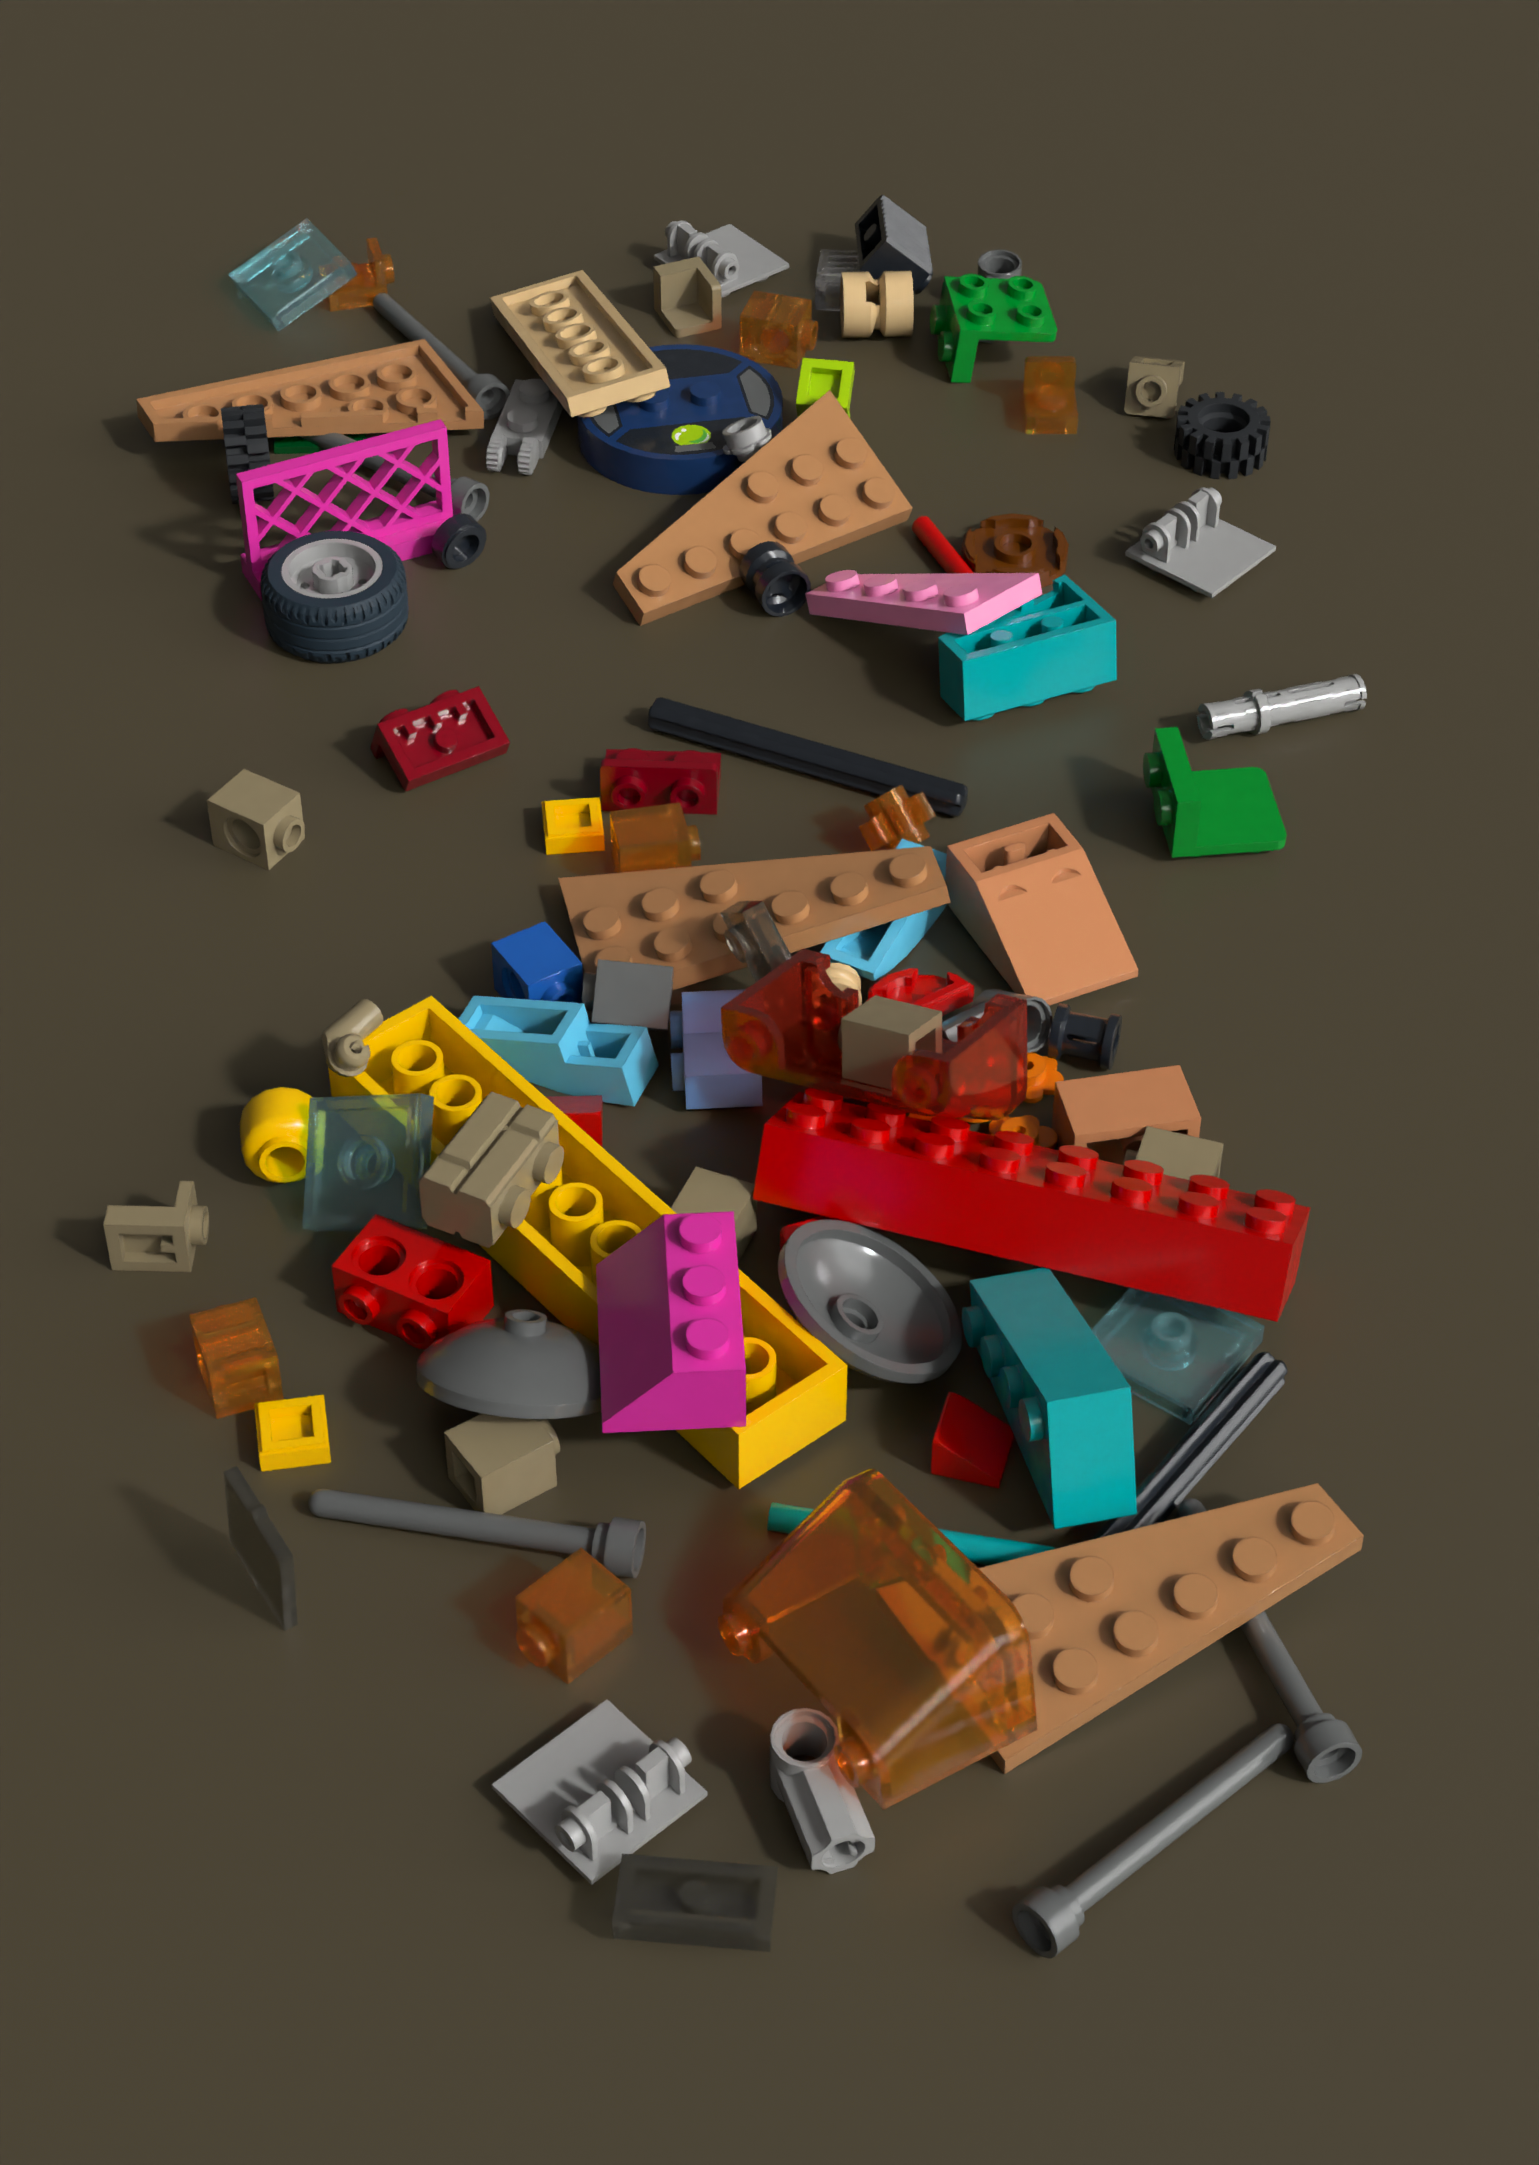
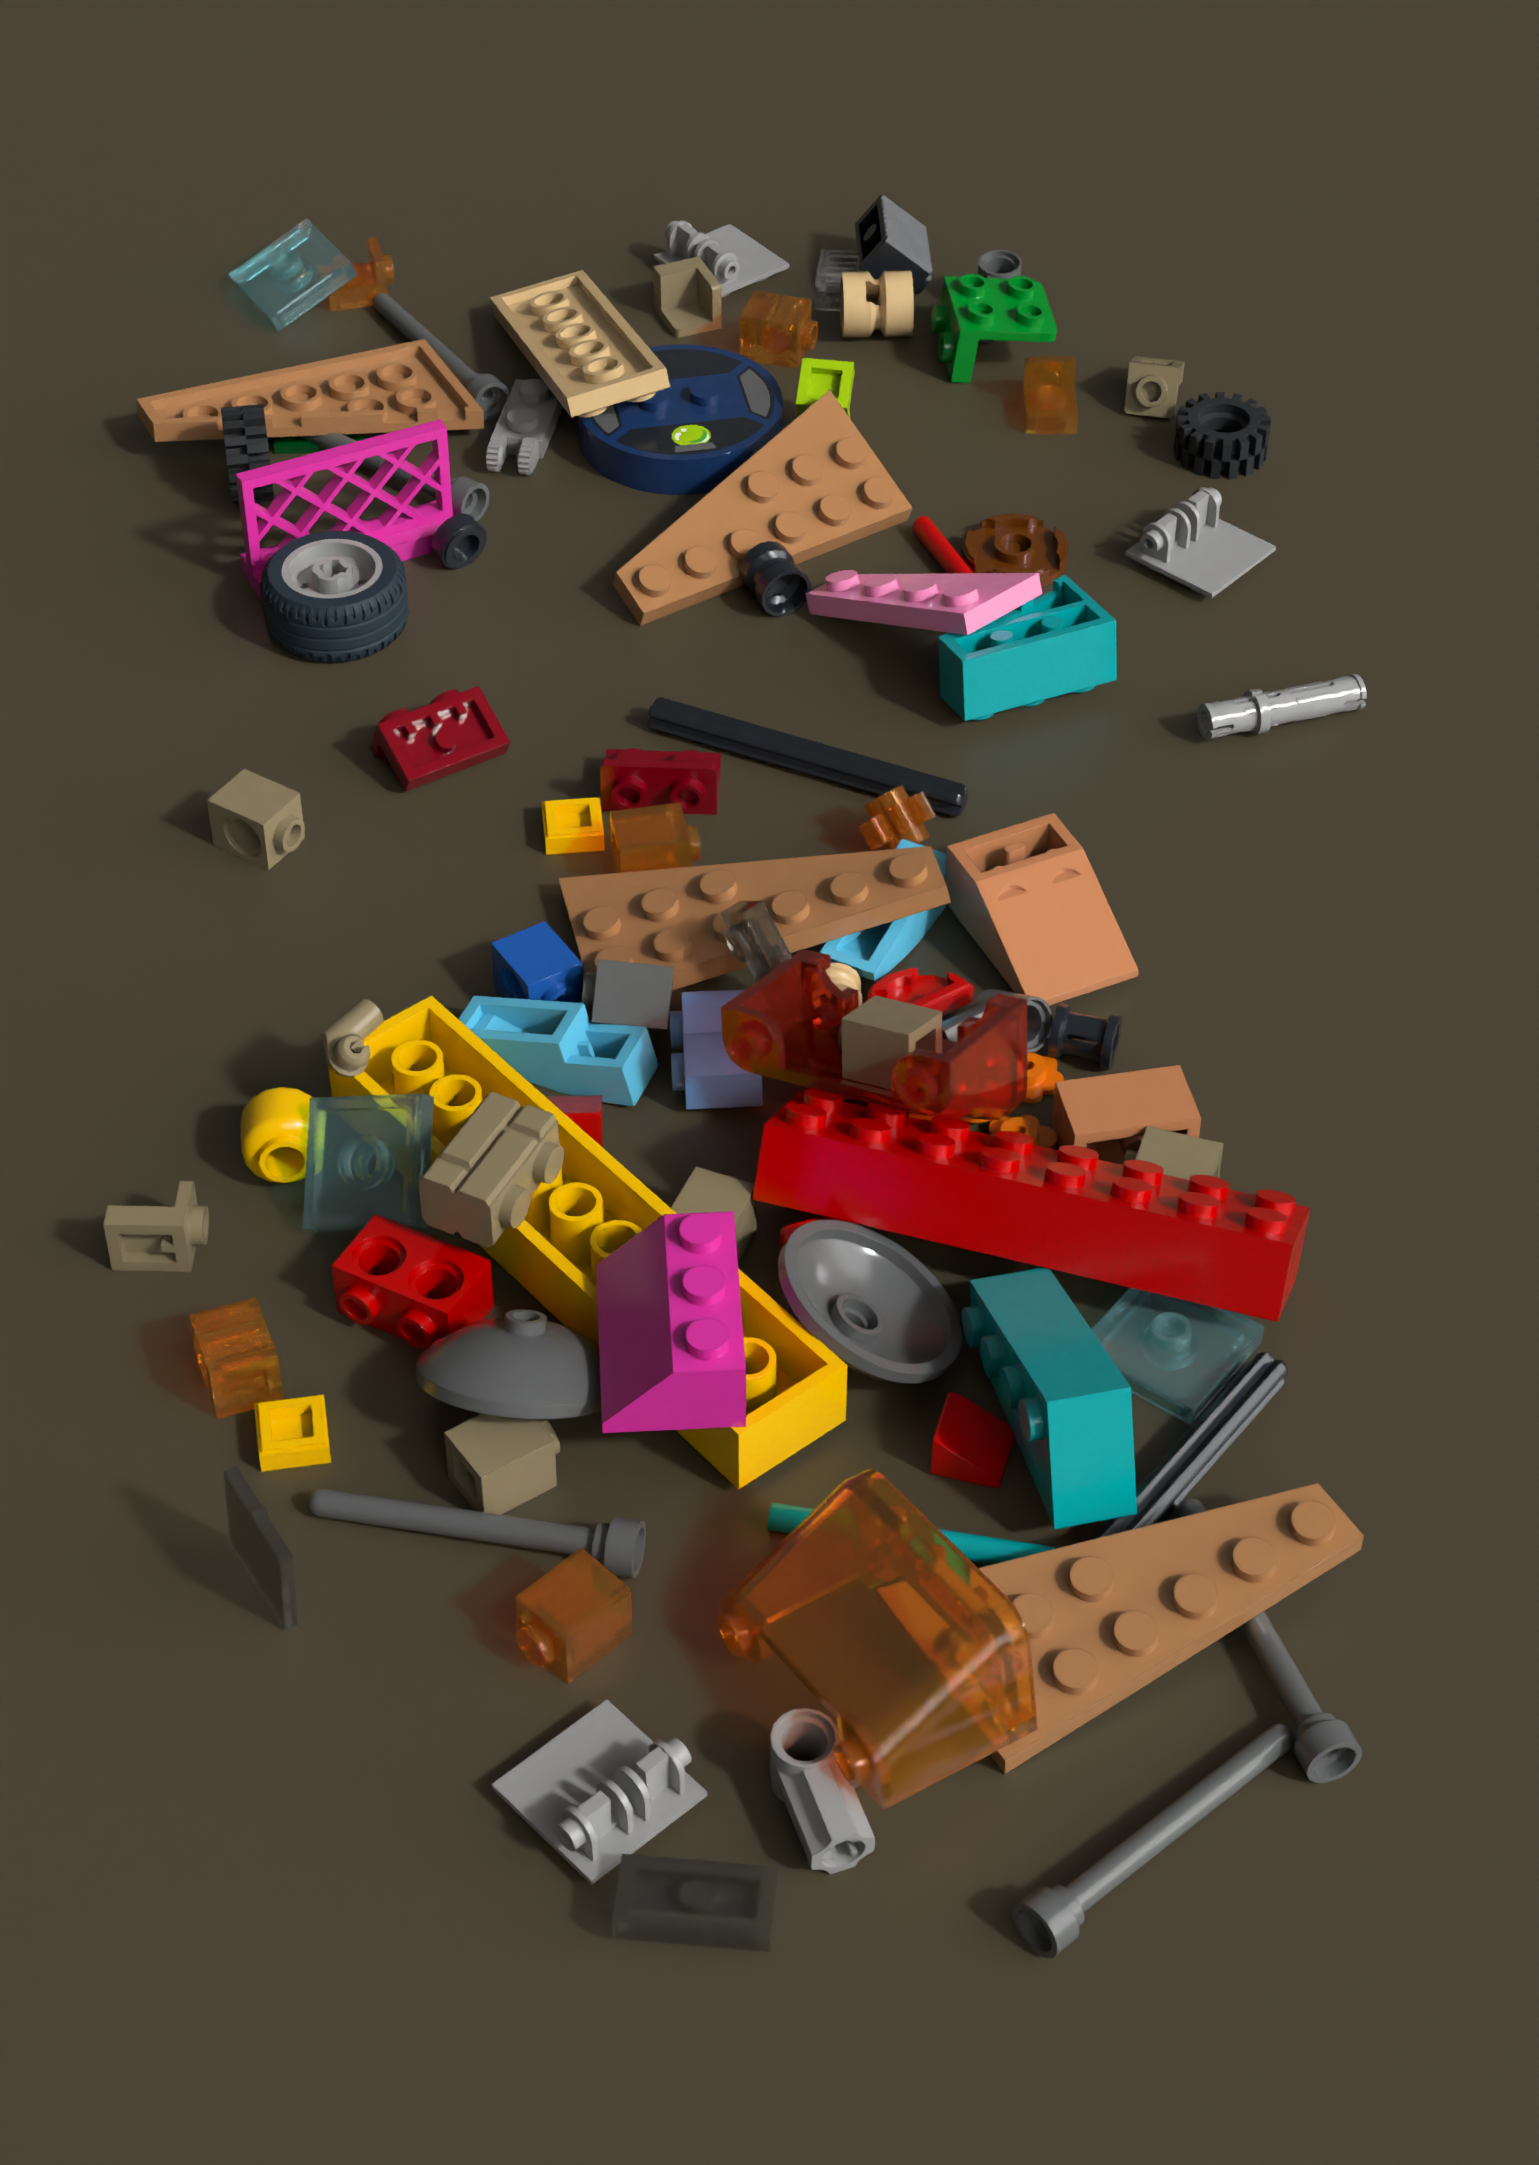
(746, 437): light grey plate -> none
(1210, 808): green bracket -> none

